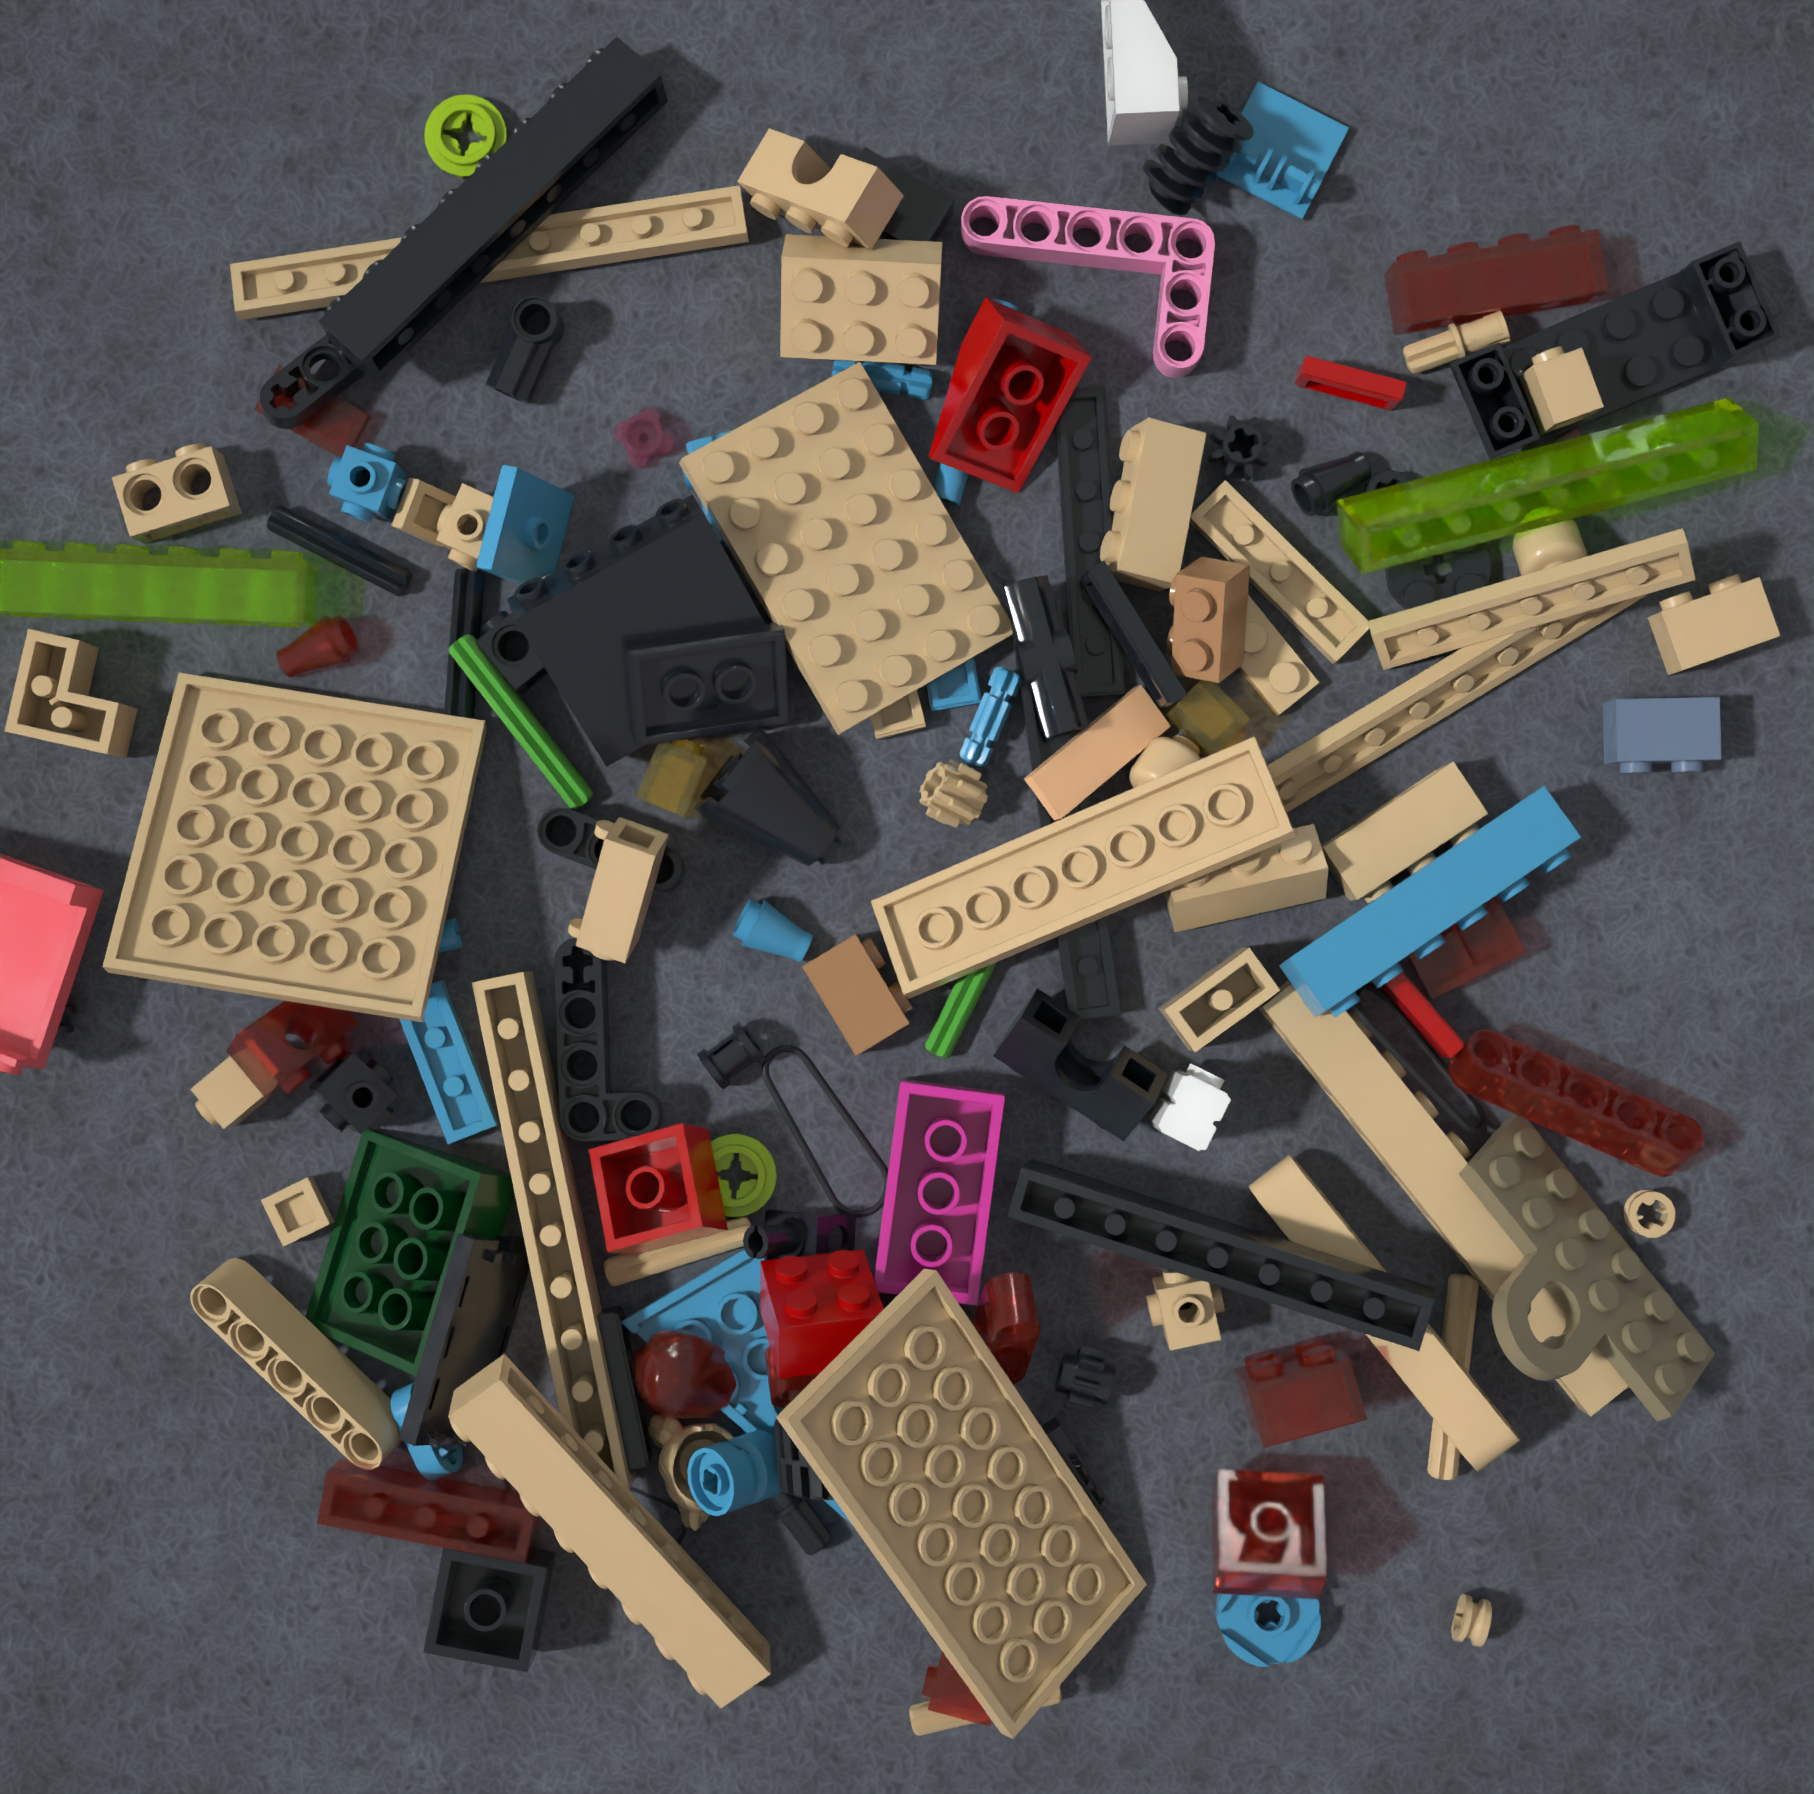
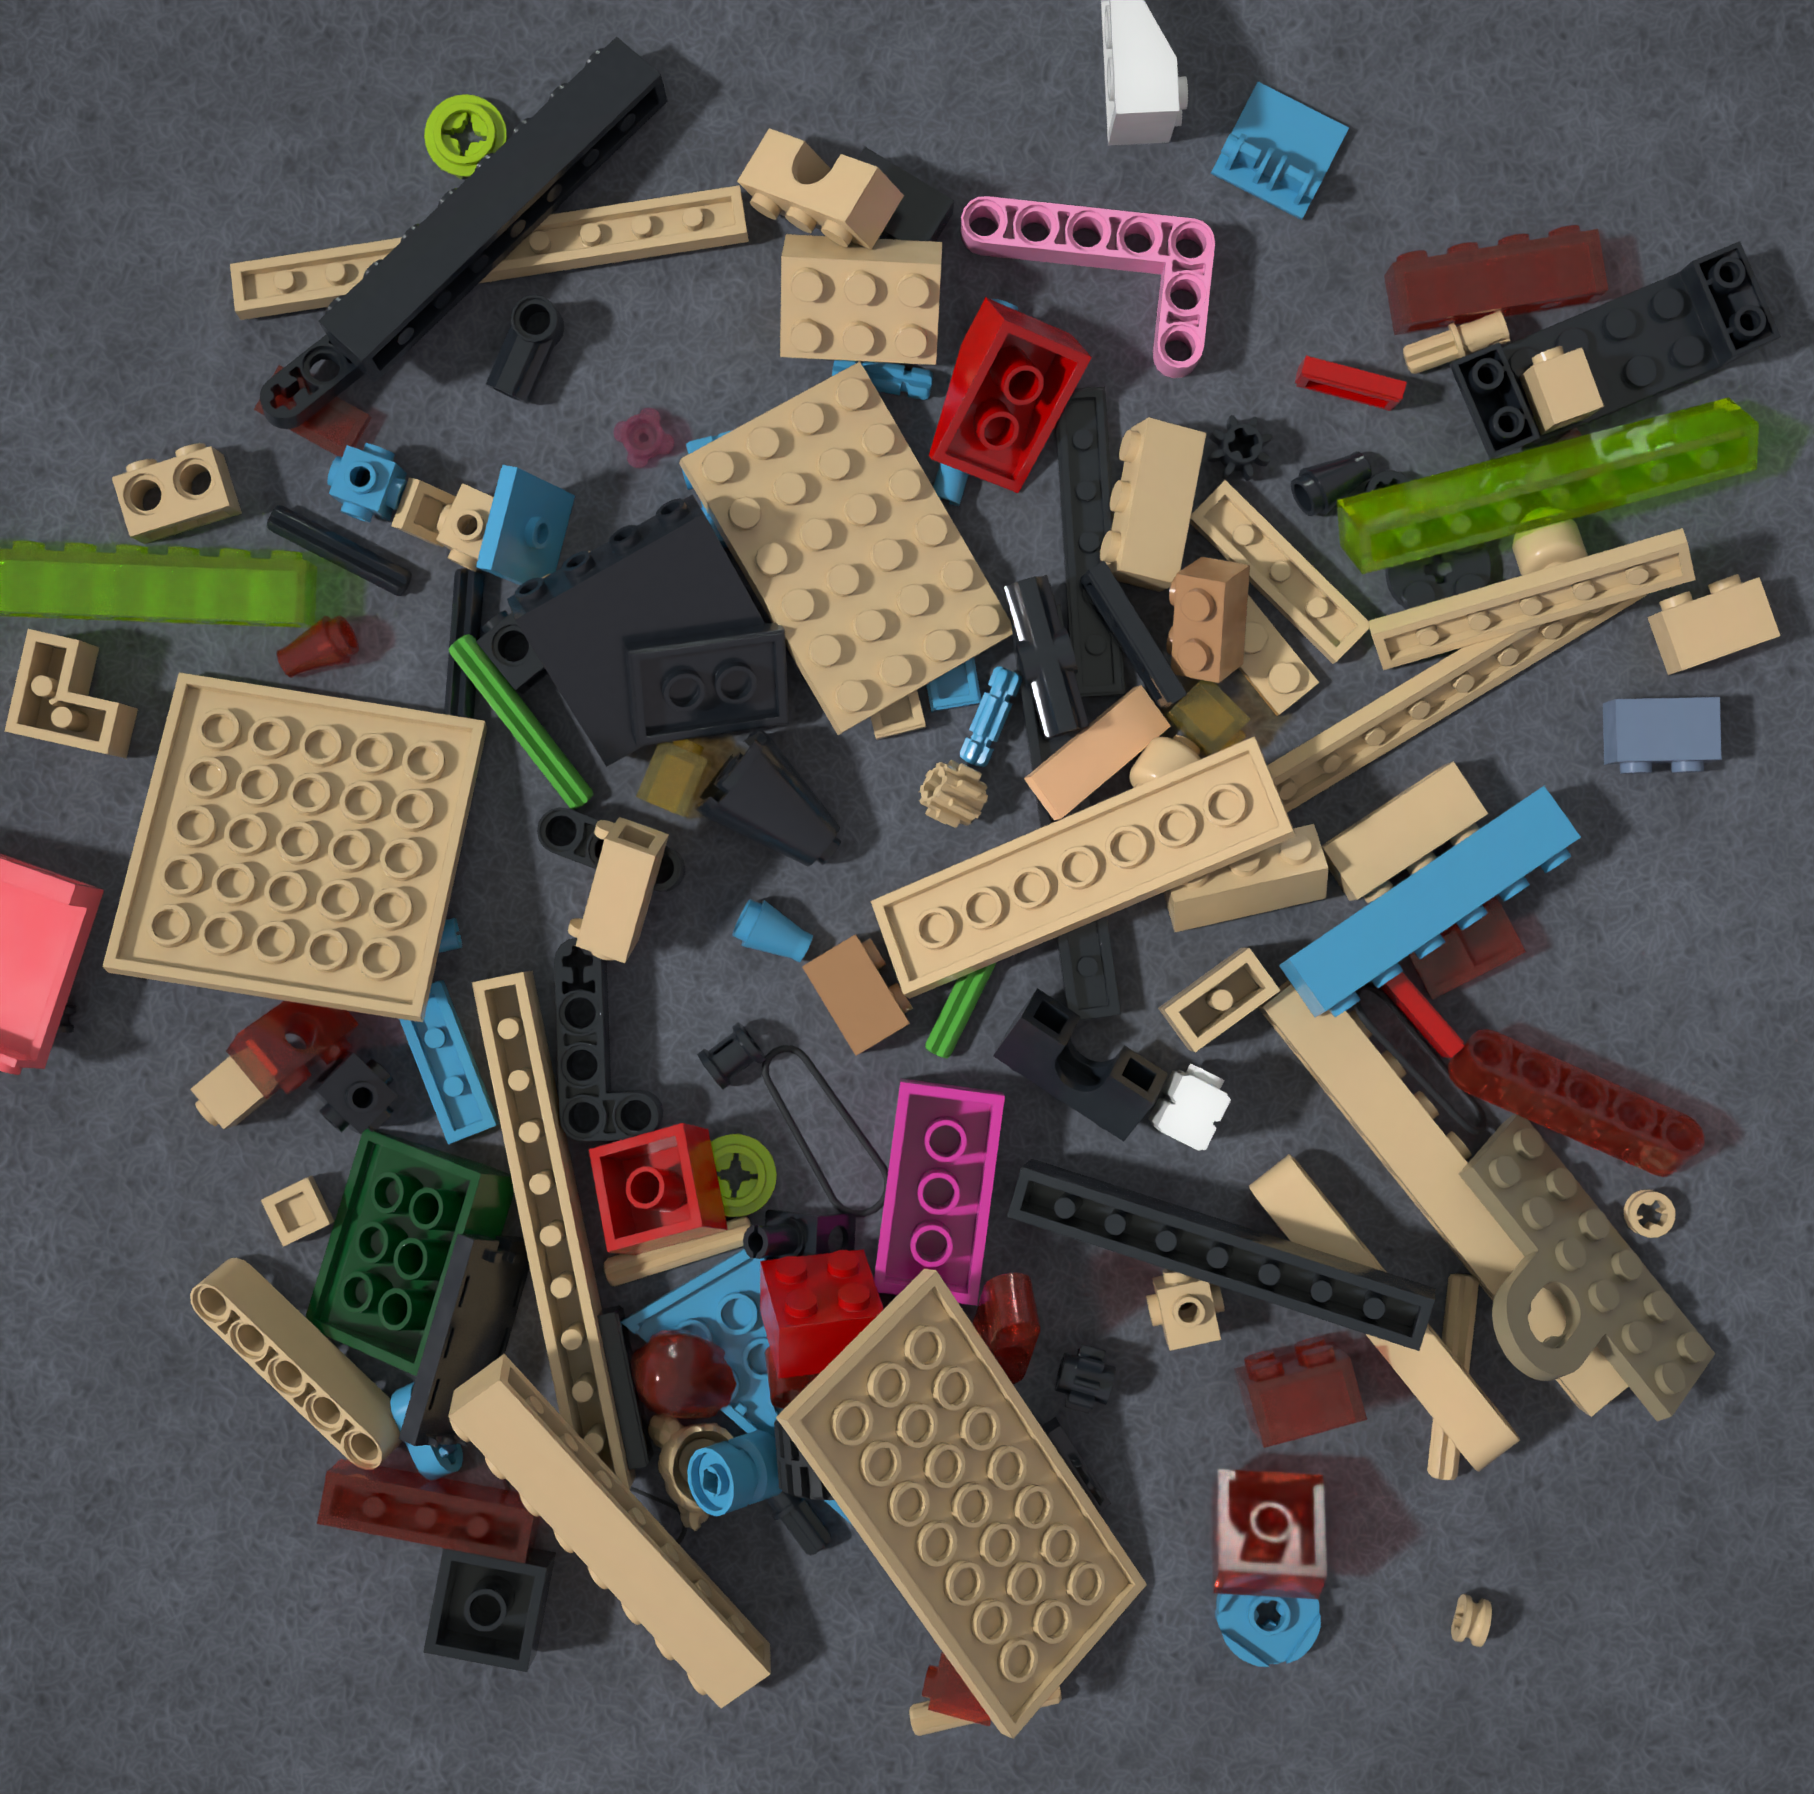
(1197, 154): black piece -> none

